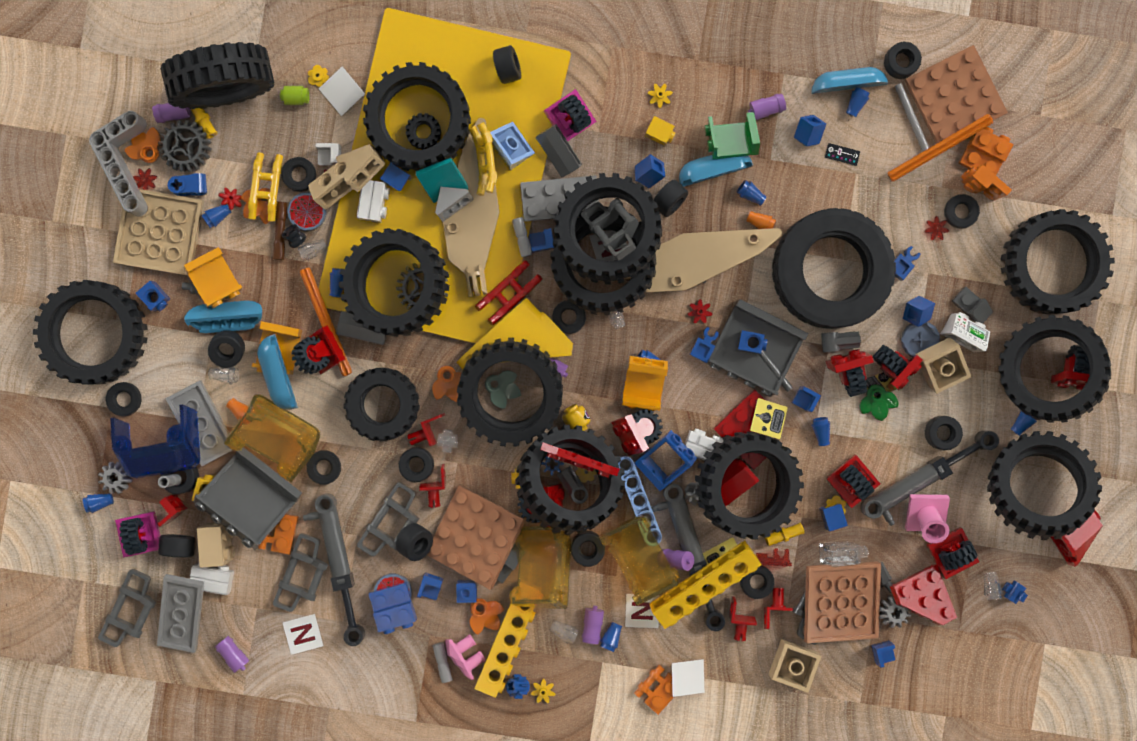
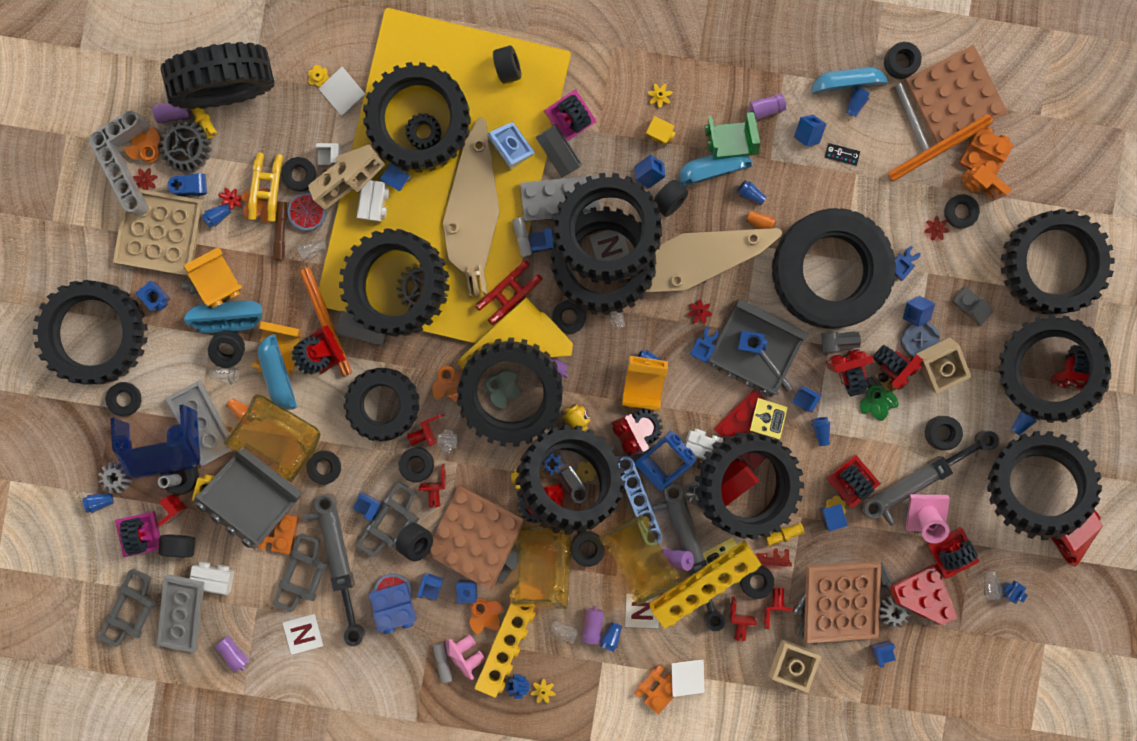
(214, 545): tan brick -> none
(294, 95): lime brick -> none
(294, 236): black wheel -> none
(335, 278): blue cone -> none
(367, 506): none -> blue panel
(440, 175): teal tile -> none
(451, 201): light grey slope -> none
(483, 144): yellow piece -> none
(578, 460): red plate -> none
(609, 216): dark grey bar -> none
(842, 553): clear torso -> none
(966, 333): white slope -> none

